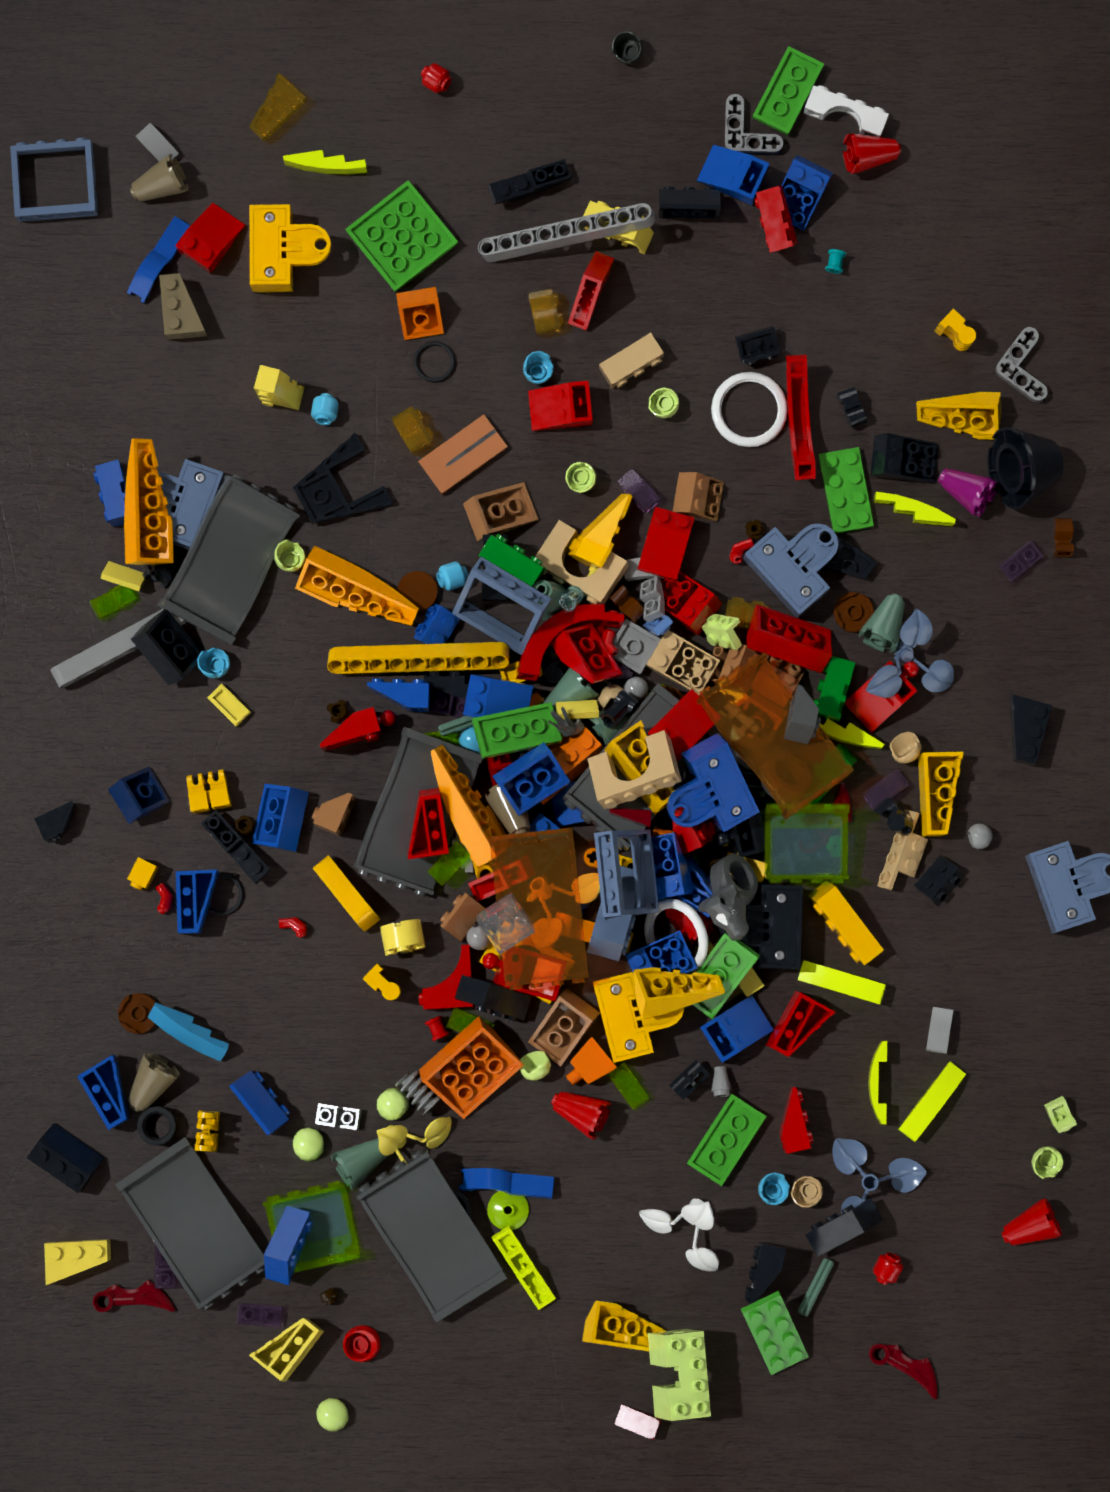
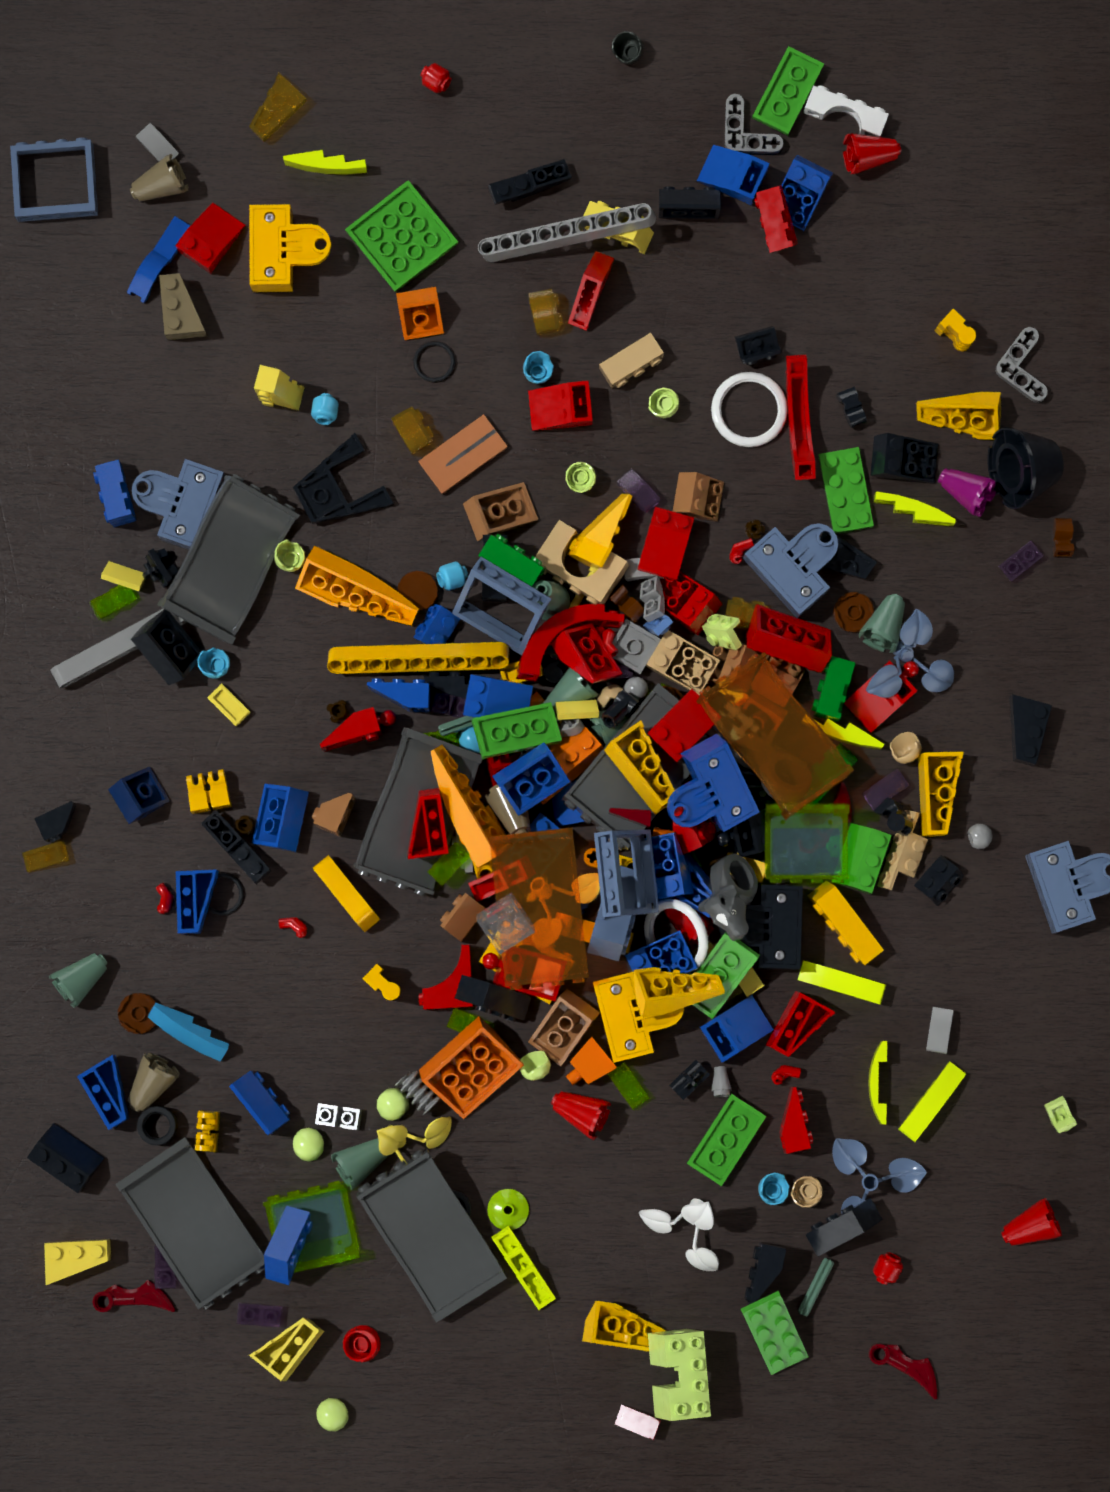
(45, 856): none -> clear yellow slope
(79, 978): none -> sand green cone
(142, 874): yellow brick -> none
(146, 517): light orange wedge -> none
(329, 1296): dark brown plate -> none
(402, 937): light yellow brick -> none
(437, 1028): red bush -> none
(477, 938): light grey piece -> none
(507, 1182): blue piece -> none
(565, 726): dark grey piece -> none
(571, 602): clear light blue bush -> none
(660, 773): tan arch -> none
(783, 1072): none -> red arm
(802, 717): dark grey slope -> none
(835, 261): teal bush -> none
(865, 857): none -> bright green slope
(1047, 1162): yellowish green hair -> none

